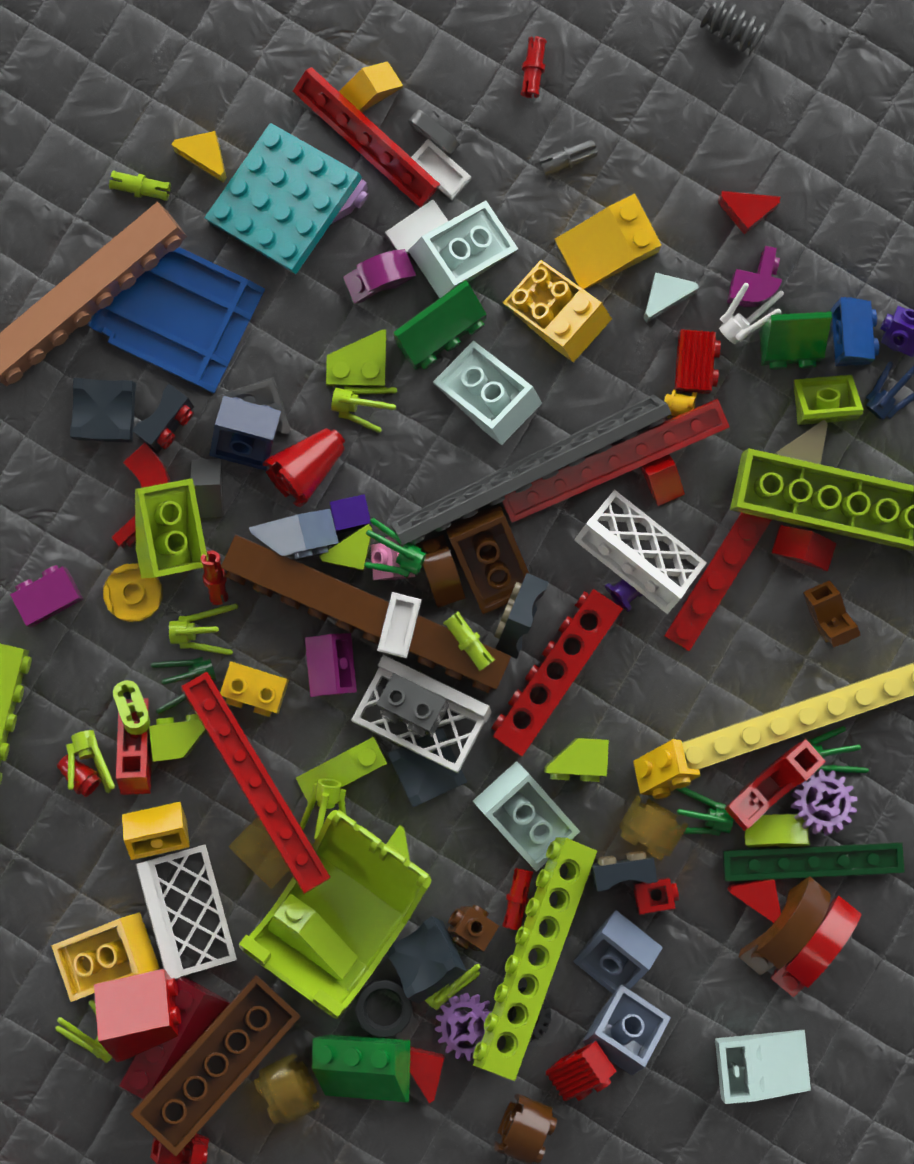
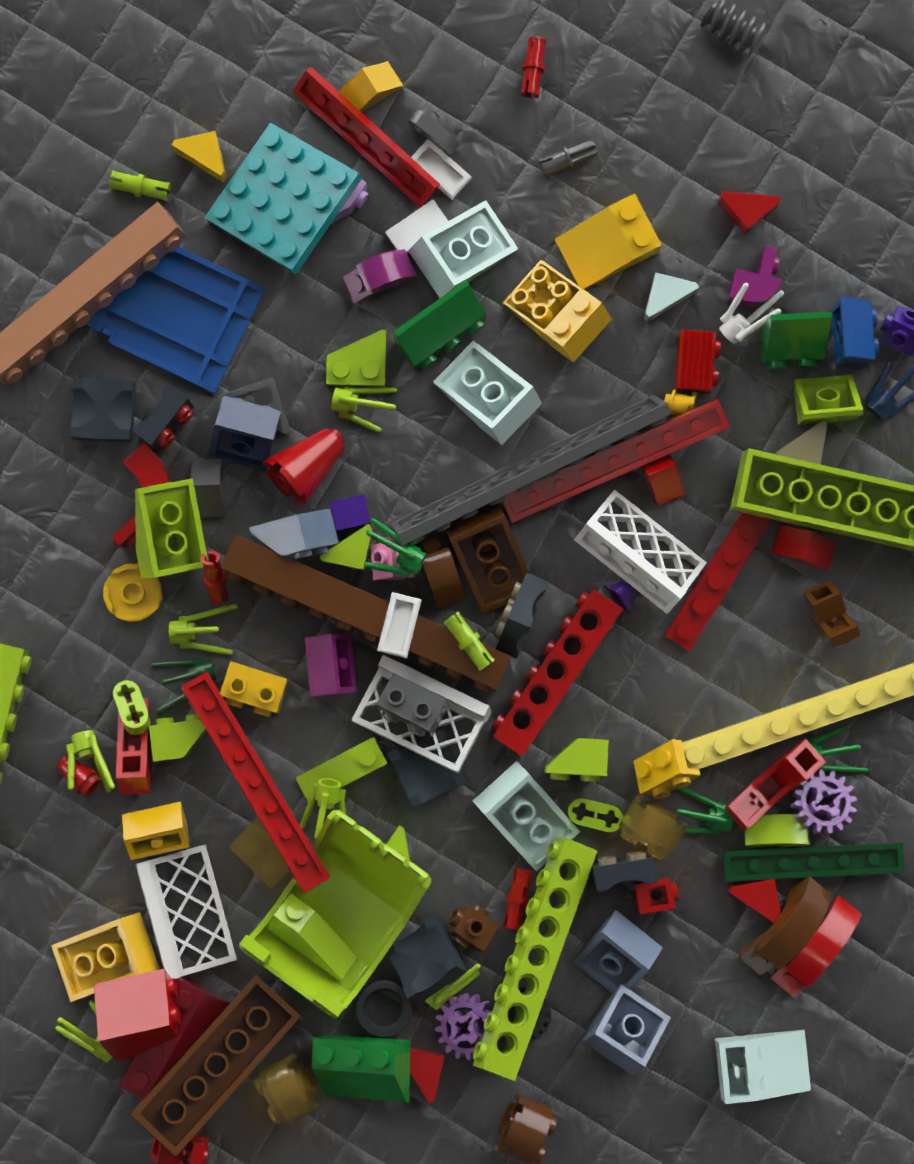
(46, 596): magenta brick -> none
(581, 1072): red brick -> none
(593, 822): none -> lime beam

